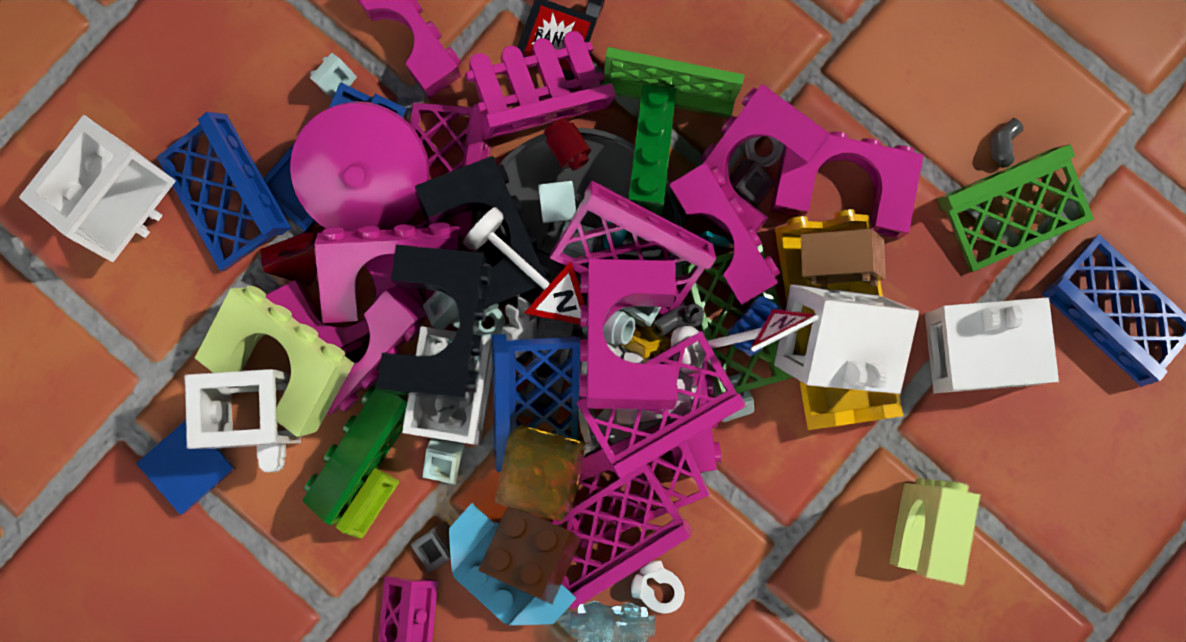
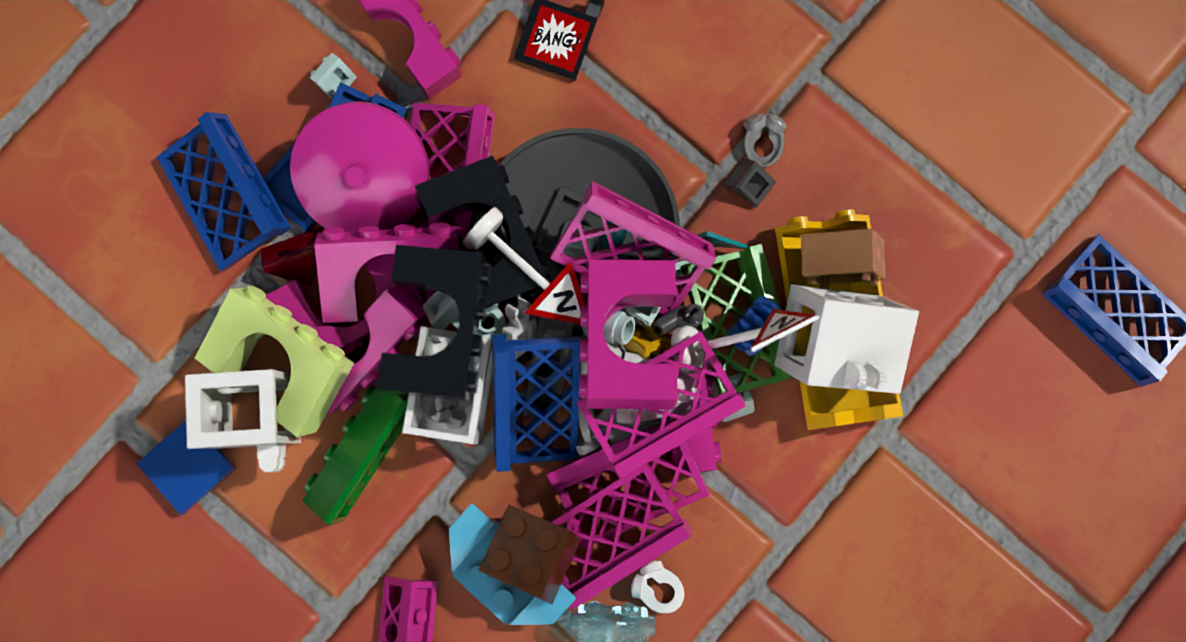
(97, 190): white piece -> none
(367, 504): lime tile -> none
(434, 547): dark grey slope -> none
(443, 460): light aqua slope -> none
(531, 111): dark pink fence -> none
(540, 472): clear yellow brick -> none
(557, 201): light aqua slope -> none
(567, 144): dark red brick -> none
(652, 147): green arch -> none
(696, 86): bright green fence -> none
(702, 195): dark pink arch -> none
(762, 116): dark pink arch -> none
(892, 172): dark pink arch -> none
(935, 529): yellowish green arch -> none
(991, 345): white piece -> none
(1001, 142): dark grey arm -> none
(1004, 181): bright green fence -> none

